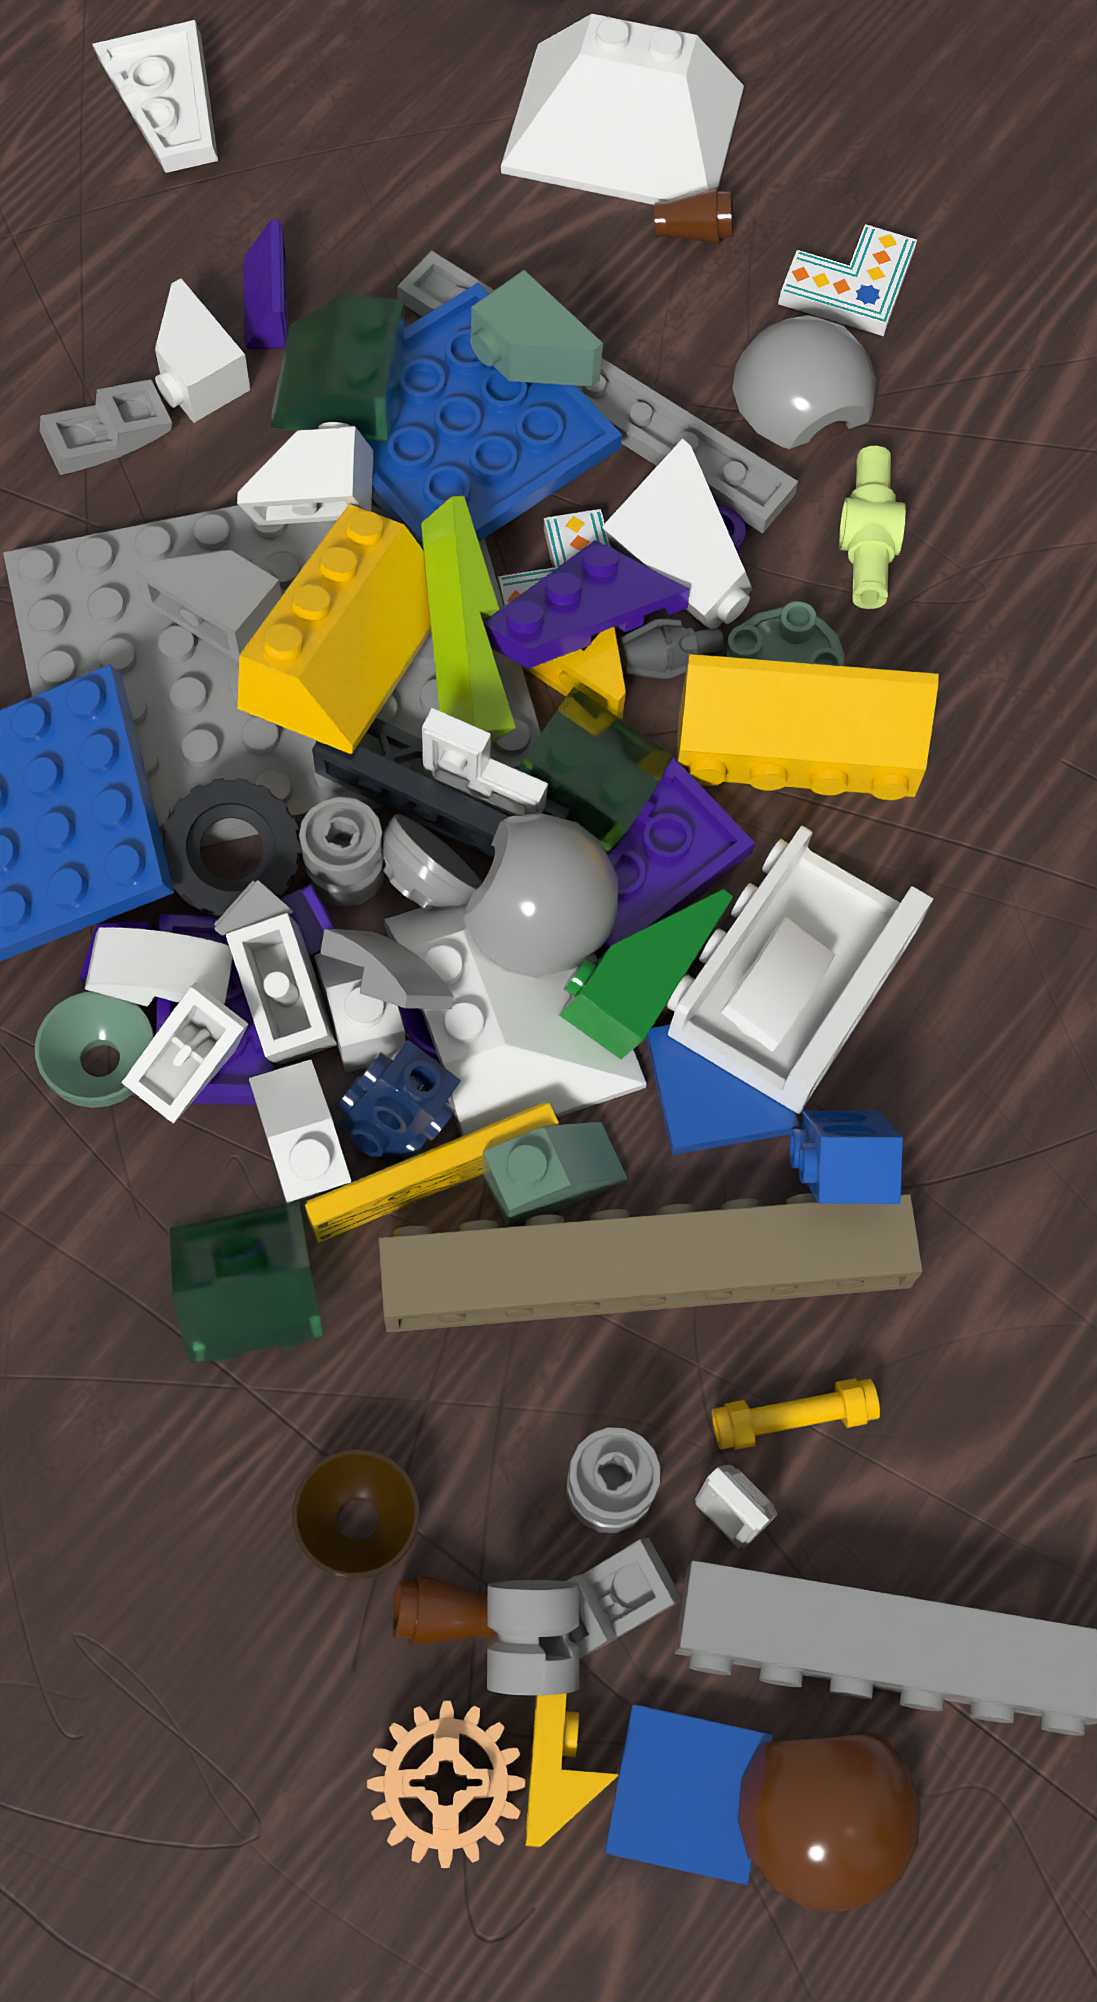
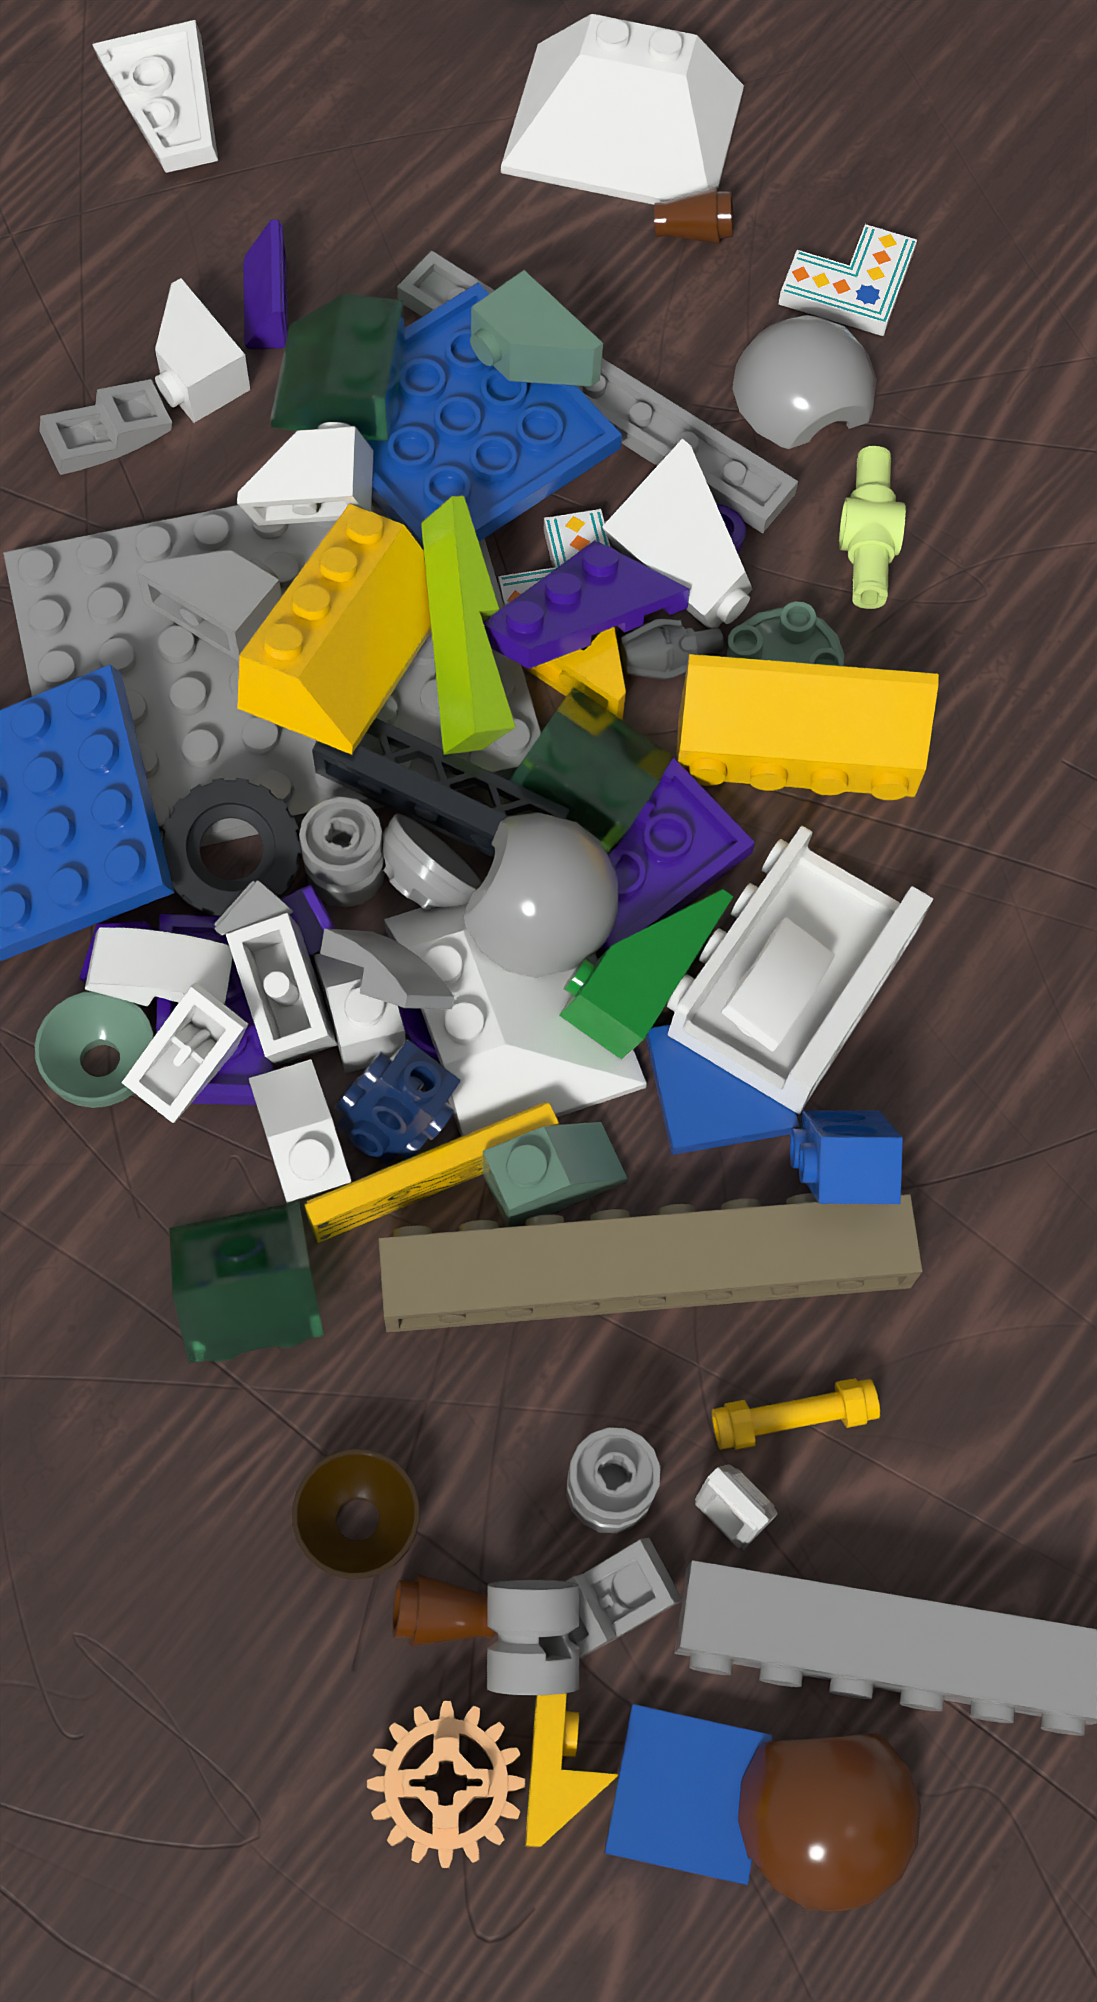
(461, 760): white tile -> none

